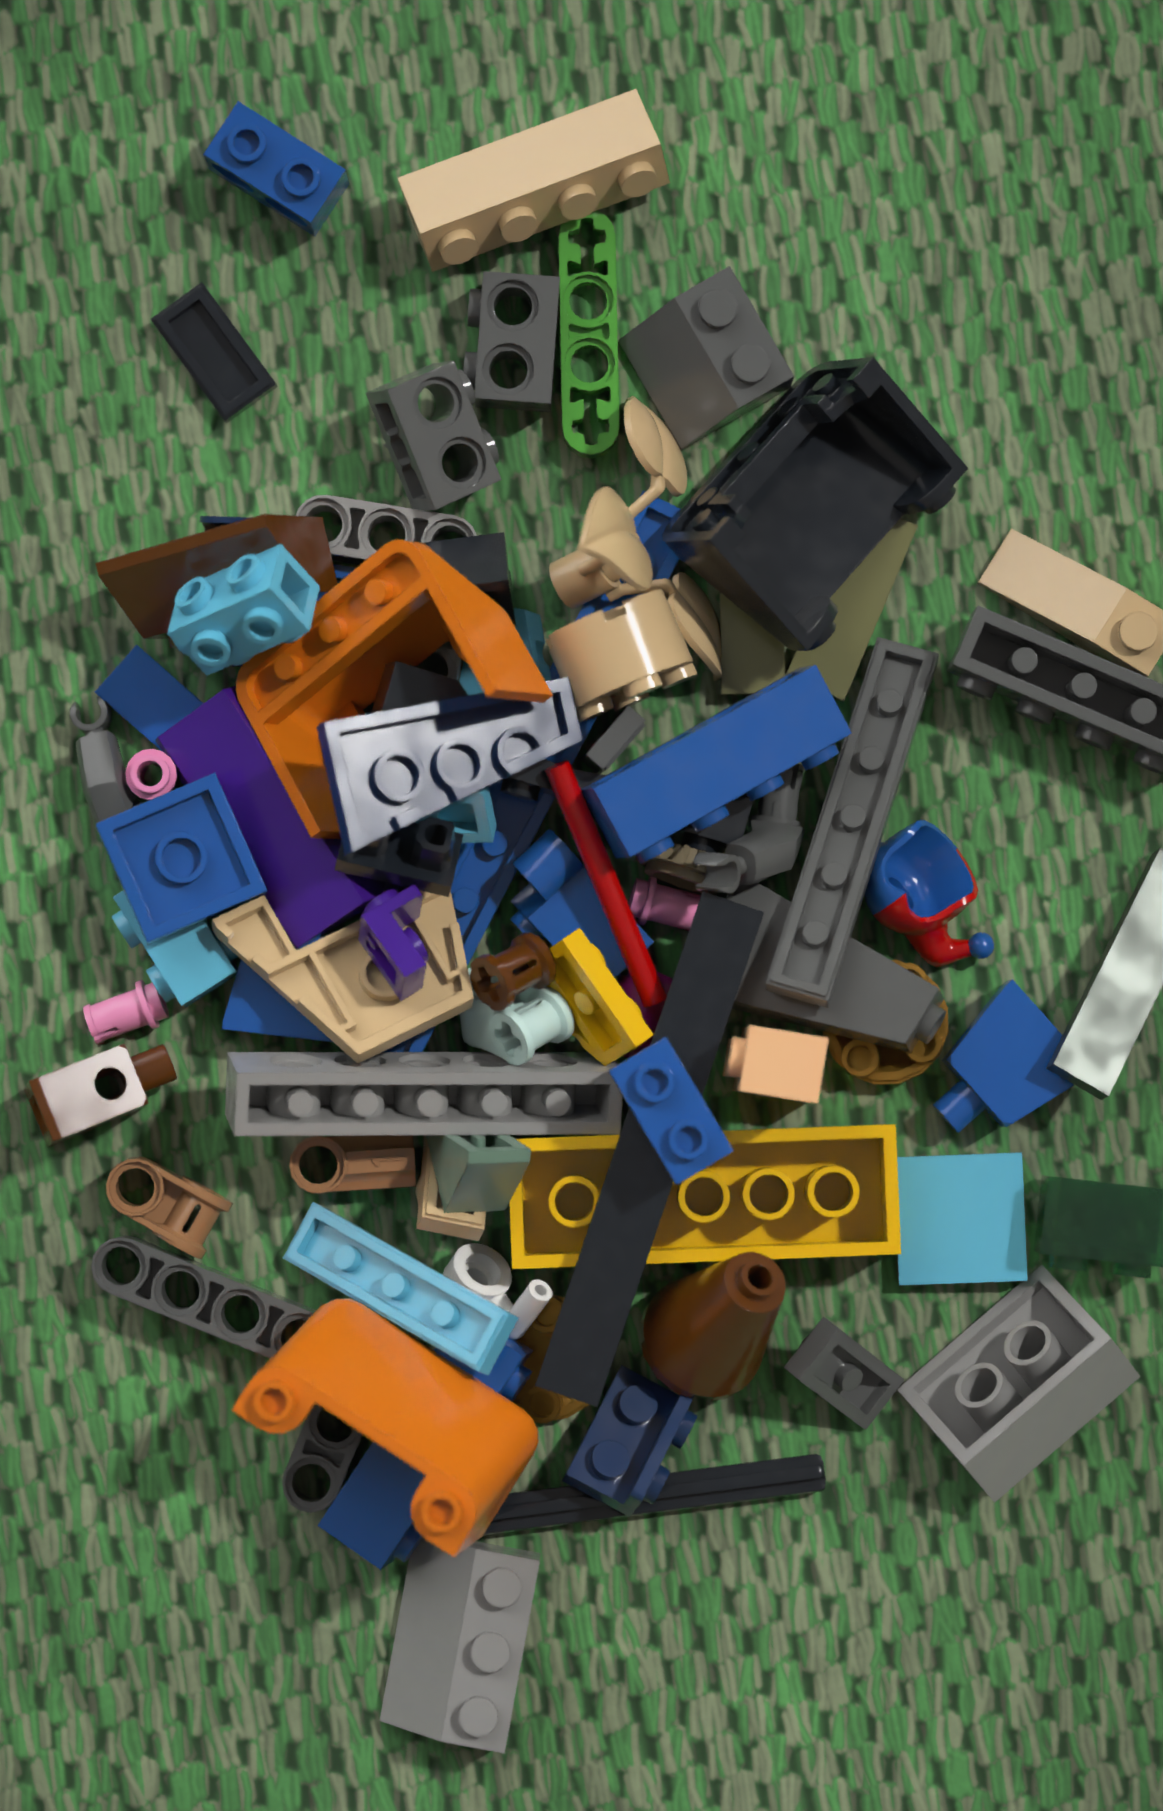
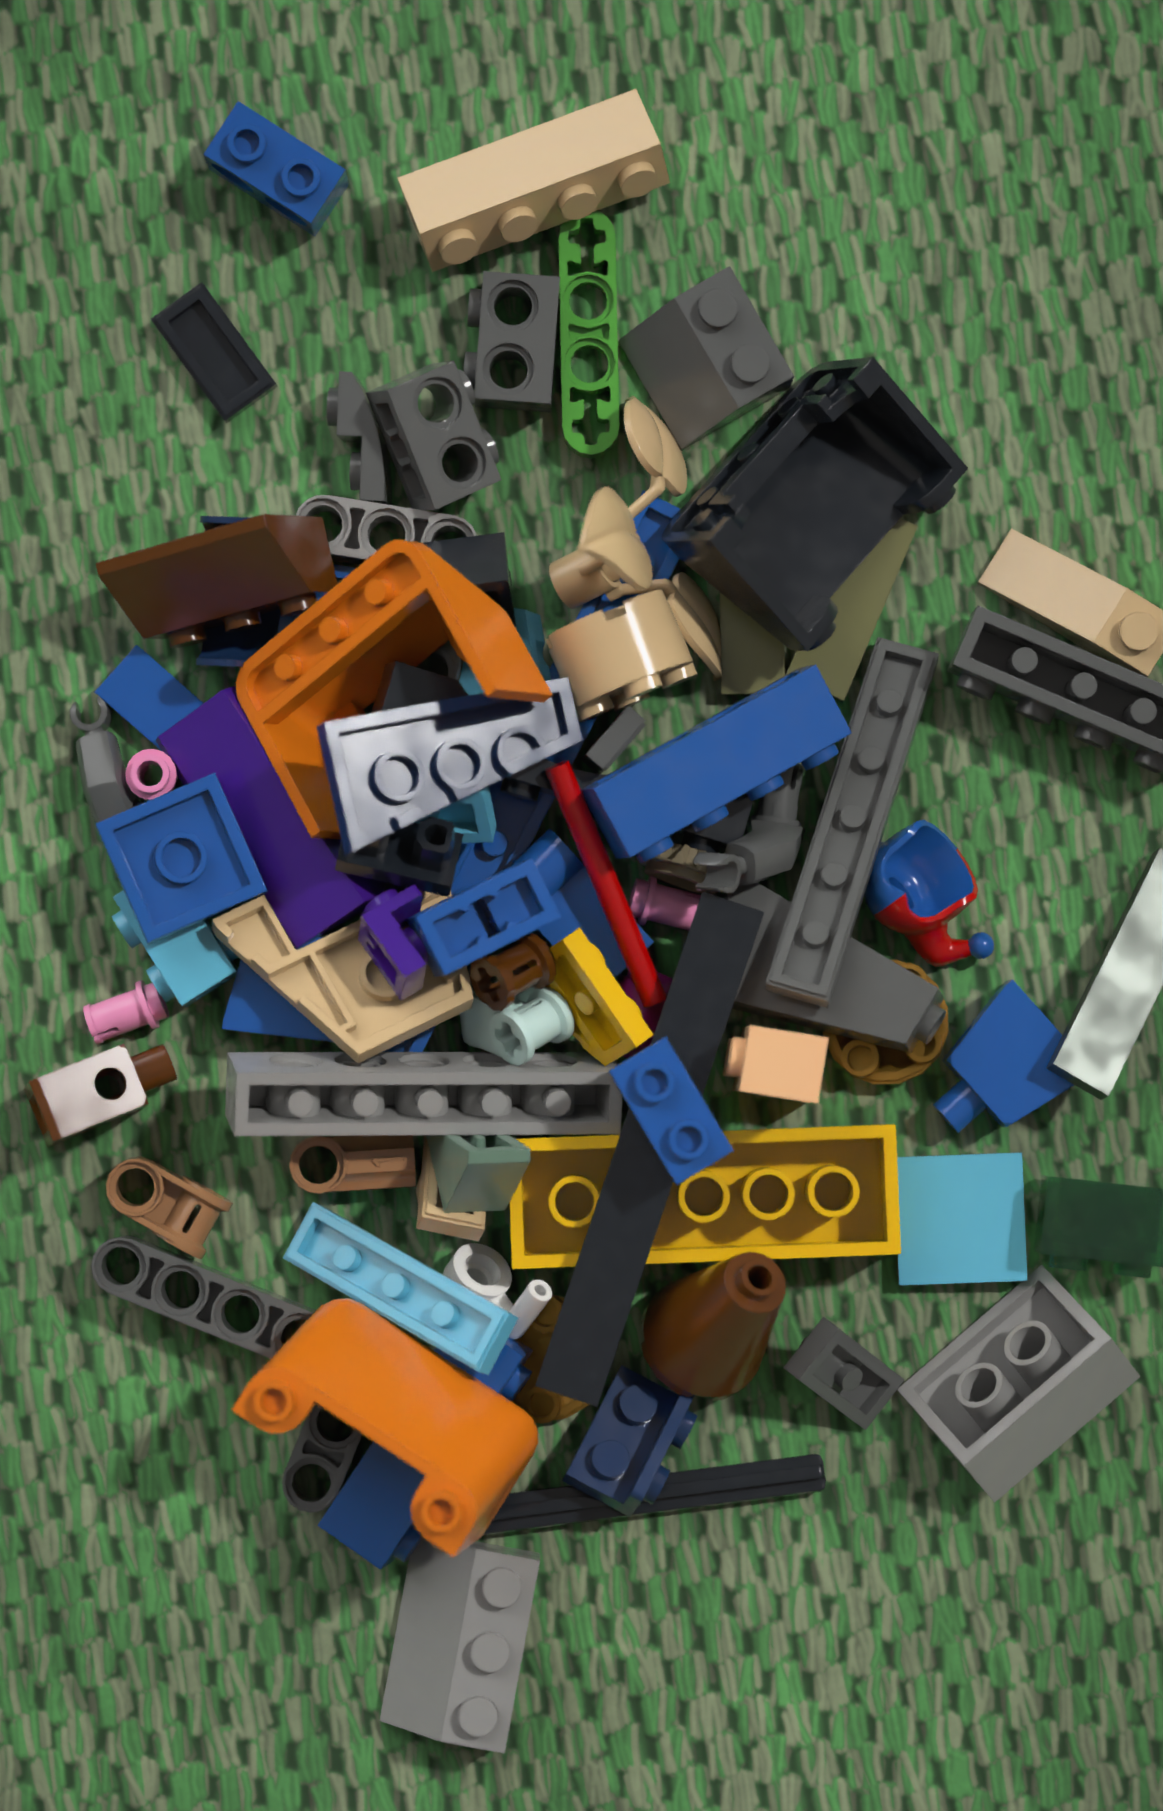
(243, 609): medium azure brick -> none
(356, 423): none -> dark grey slope
(484, 917): none -> blue brick

